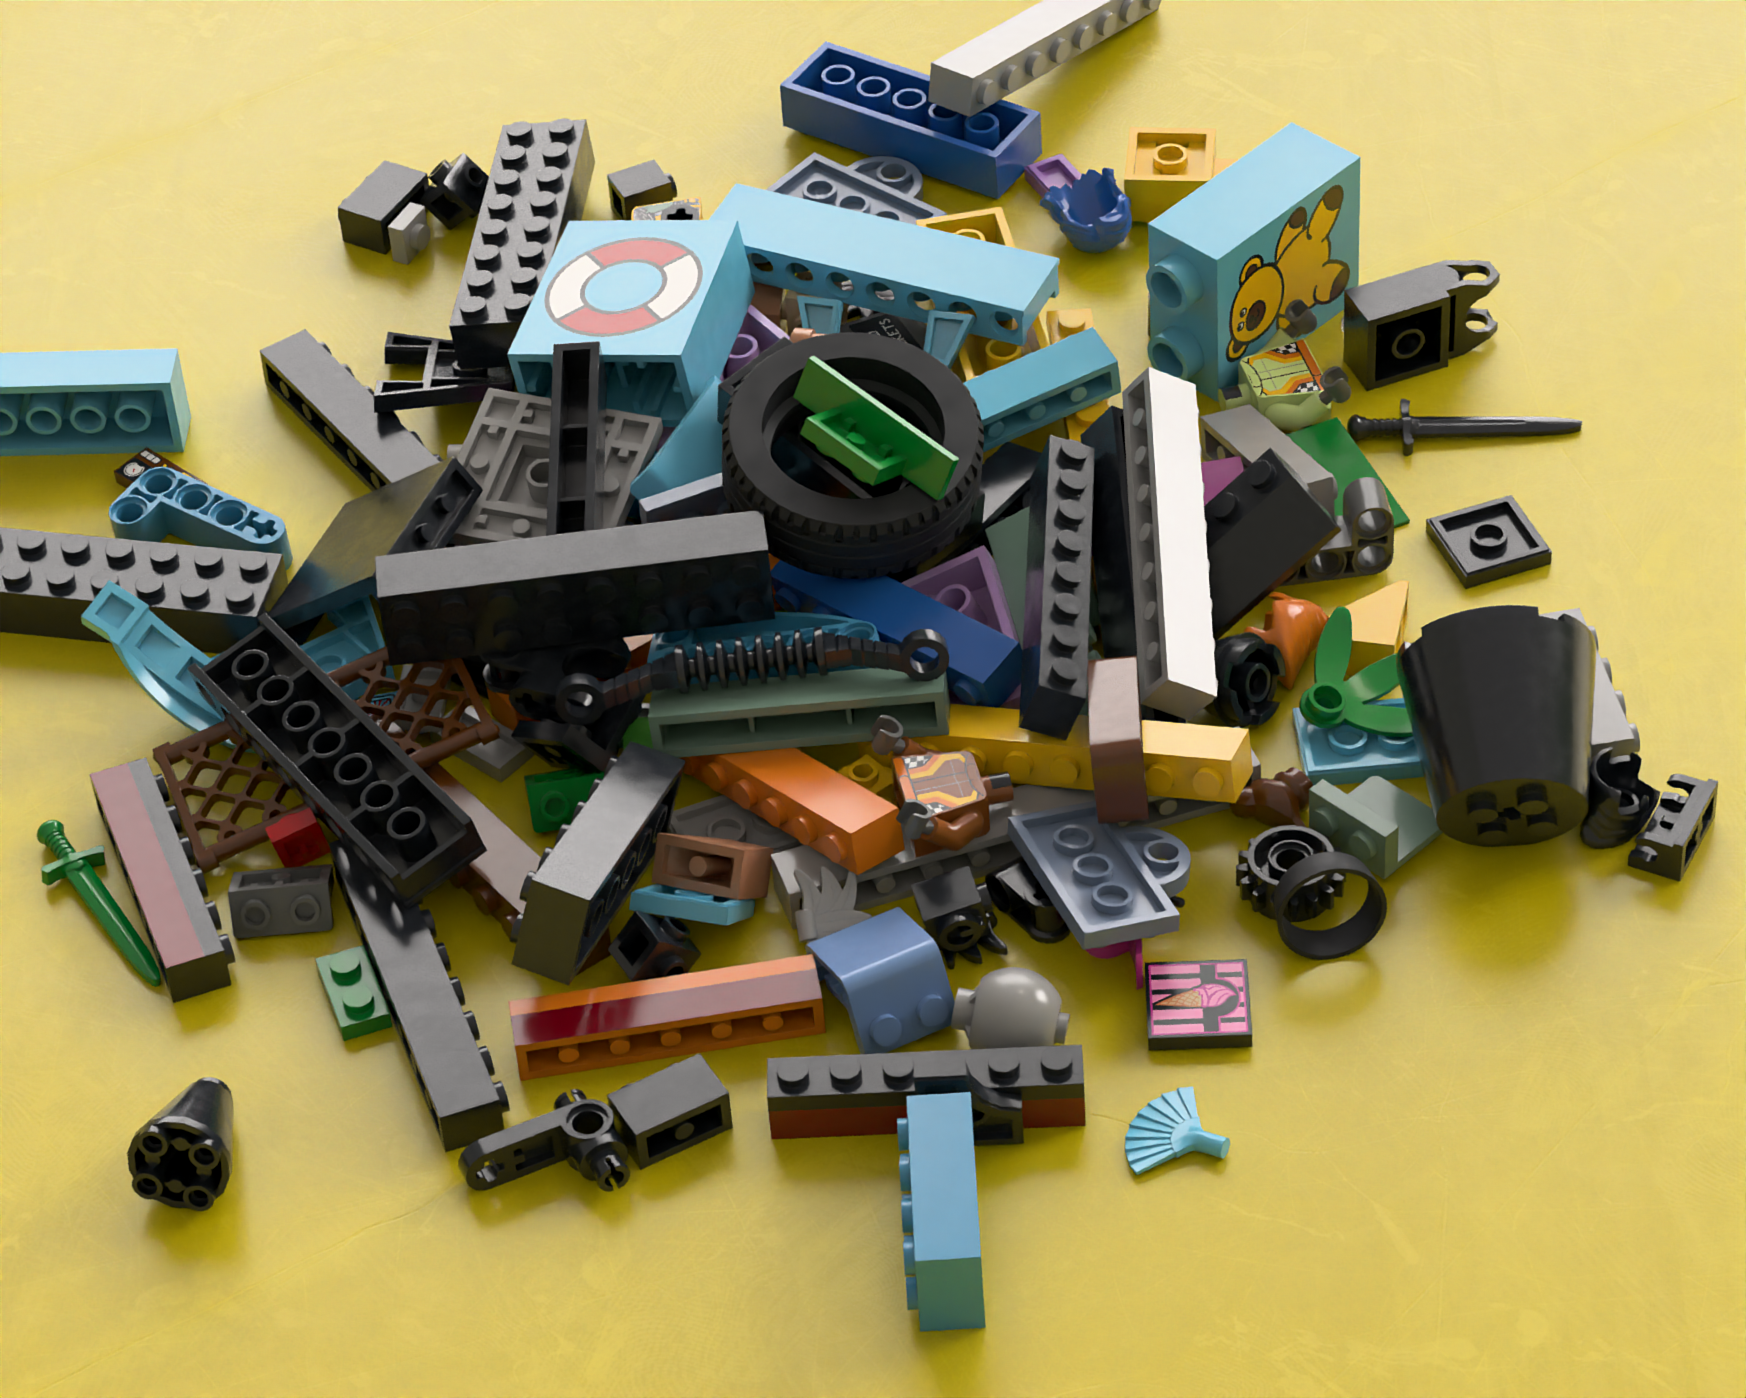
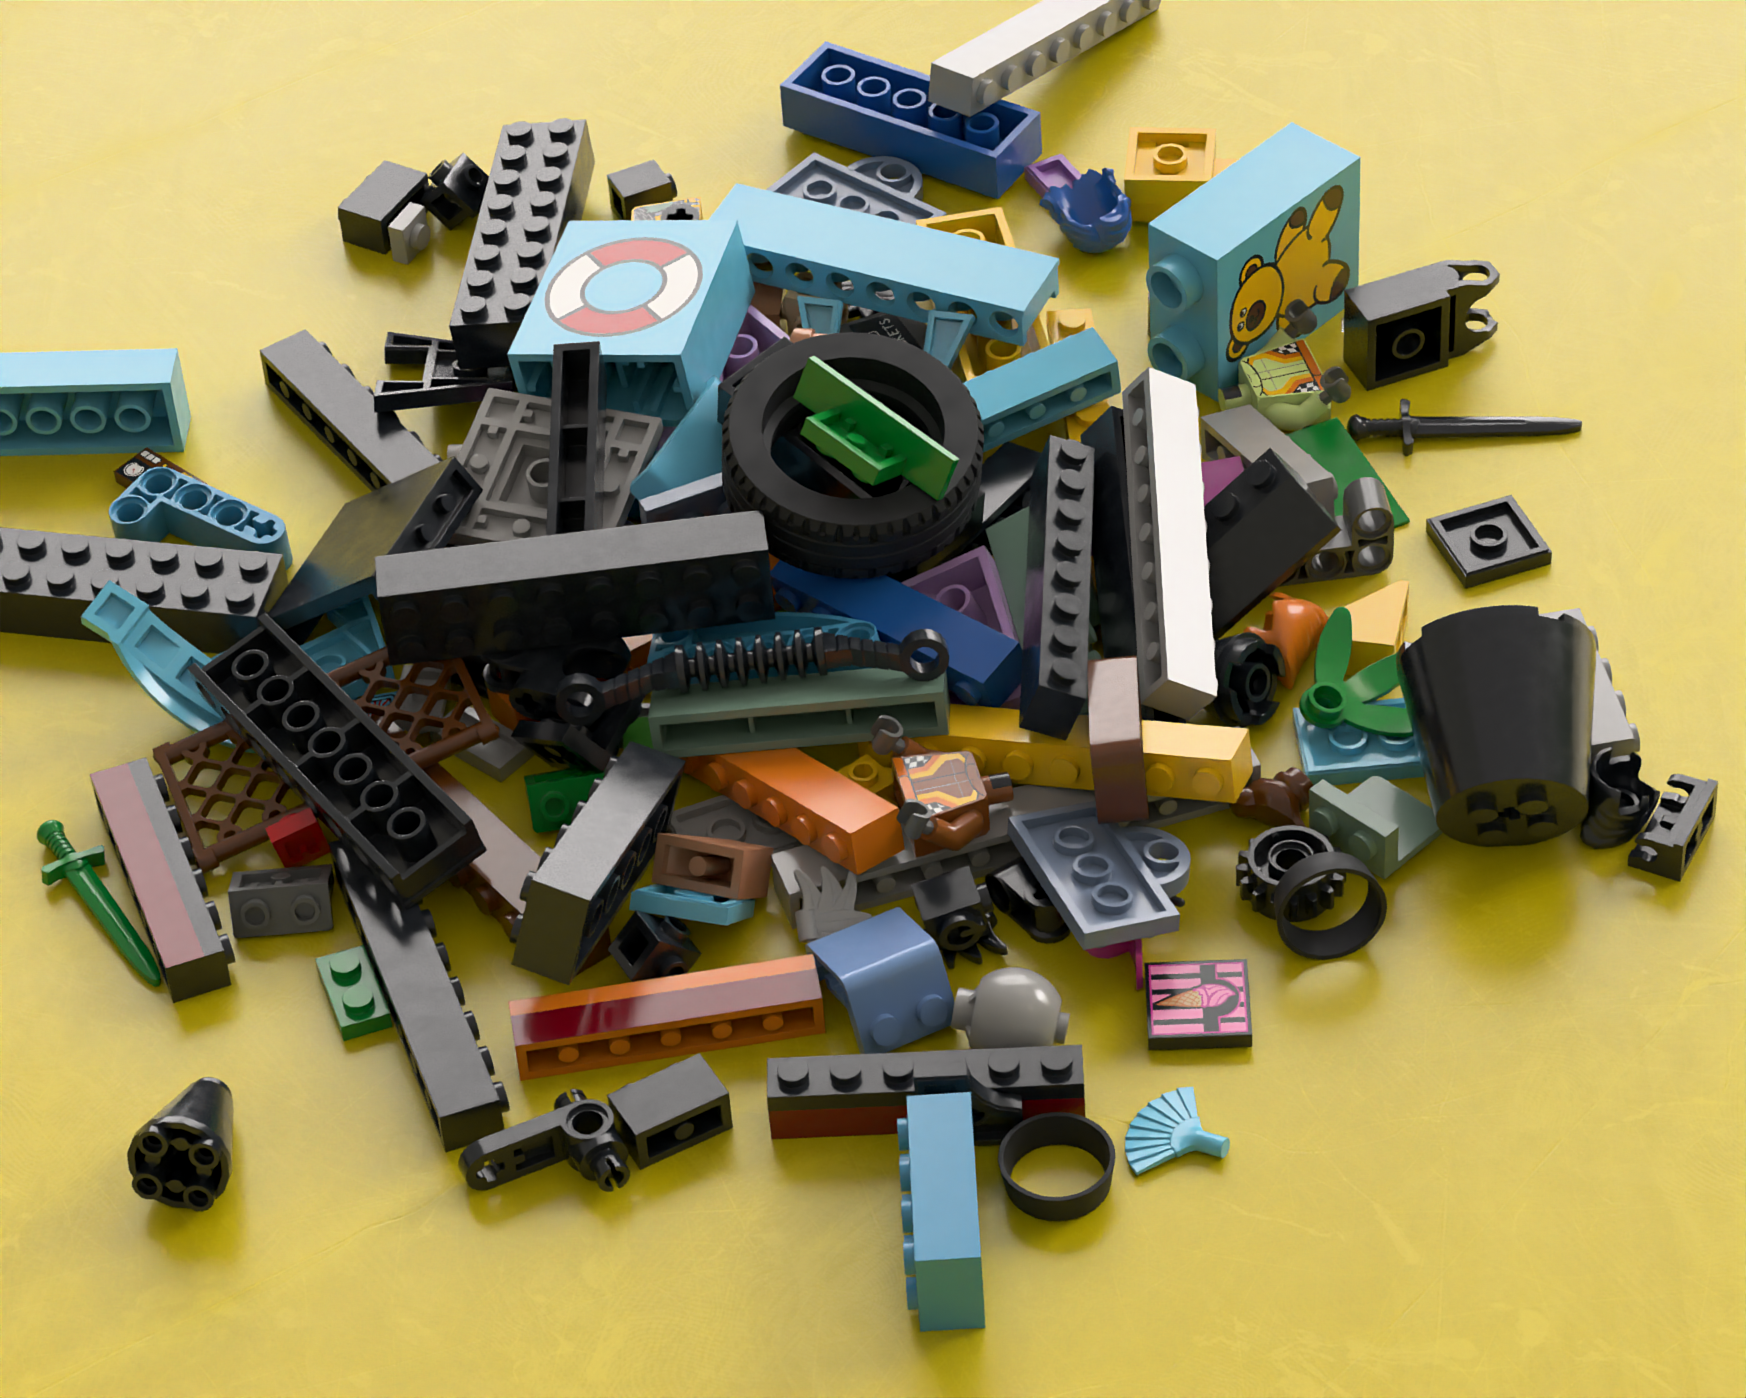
(1057, 1129): none -> black tyre

